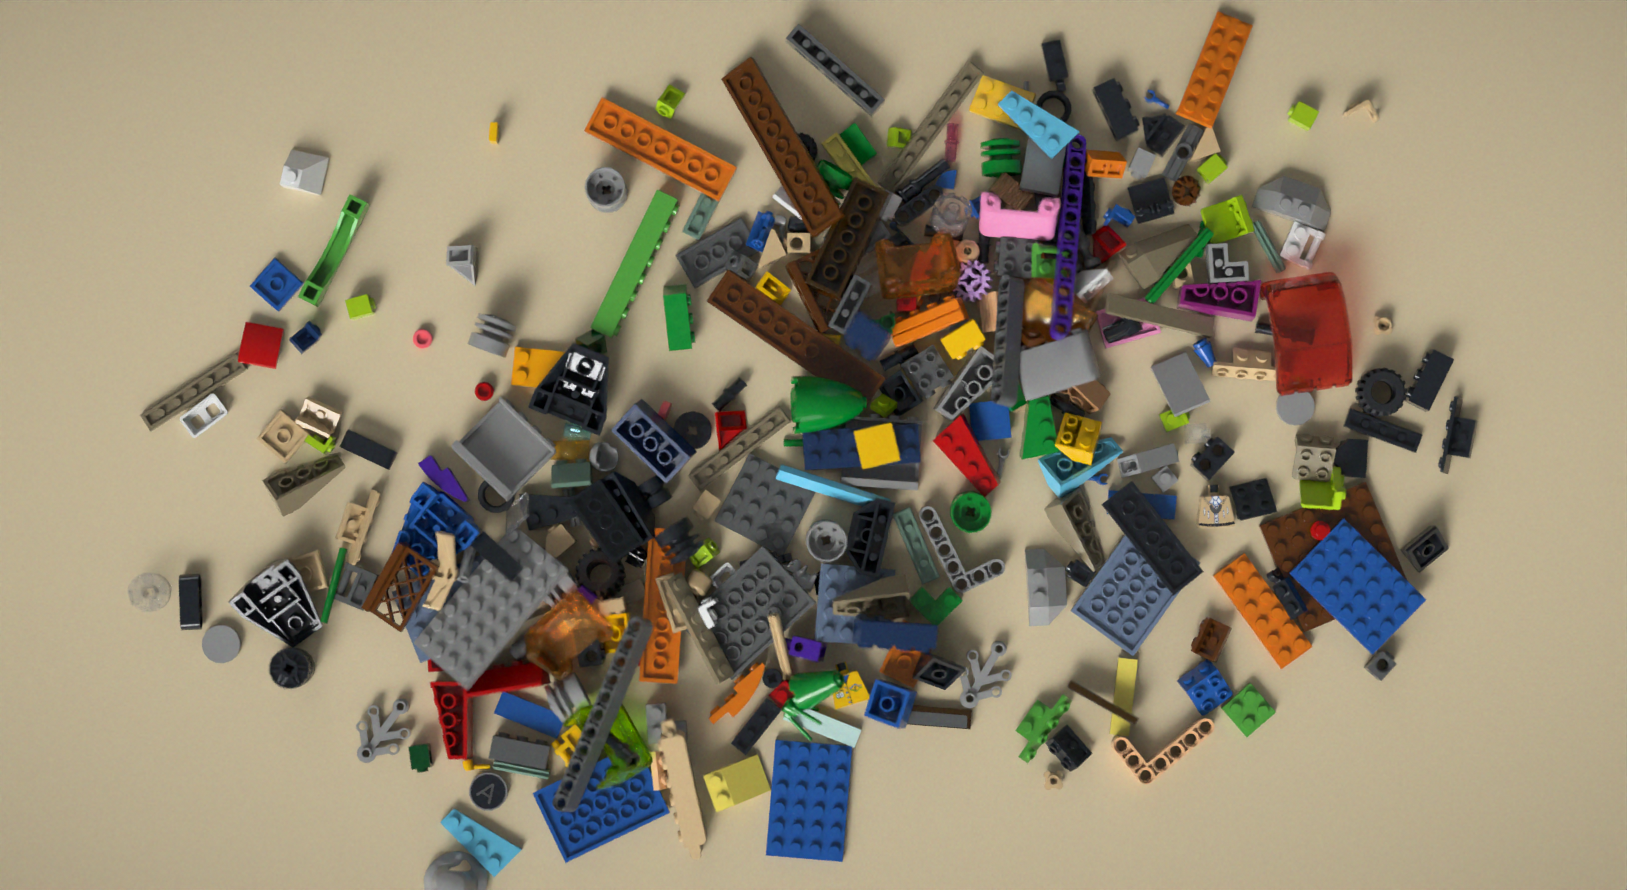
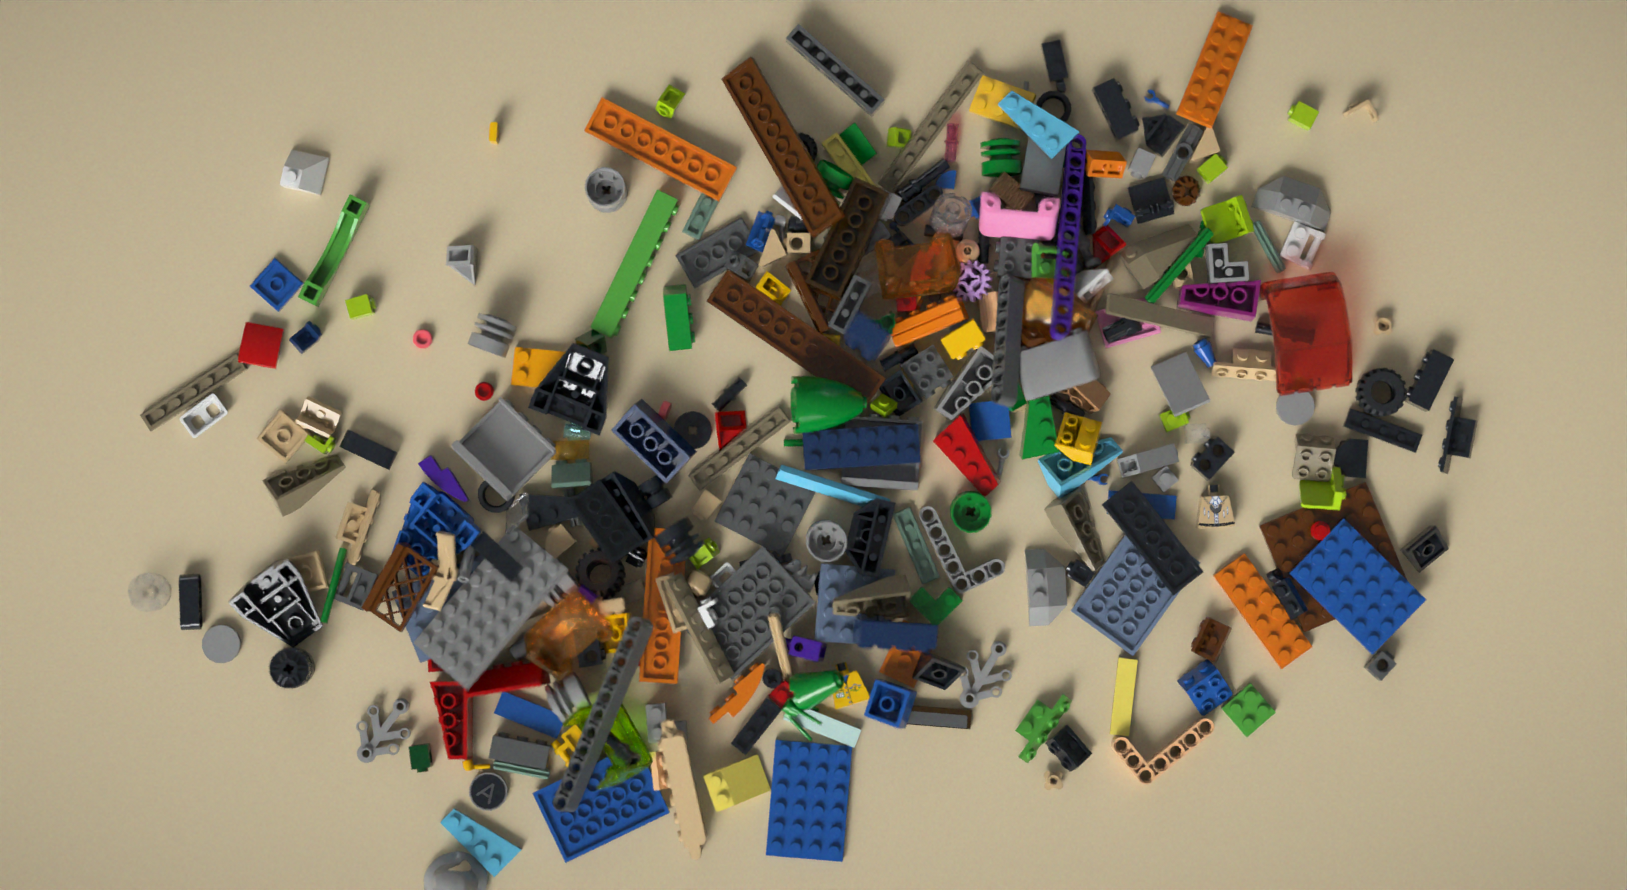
(603, 456): light grey hair -> none
(877, 445): yellow tile -> none
(1103, 702): dark brown tile -> none
(1253, 499): black hinge -> none

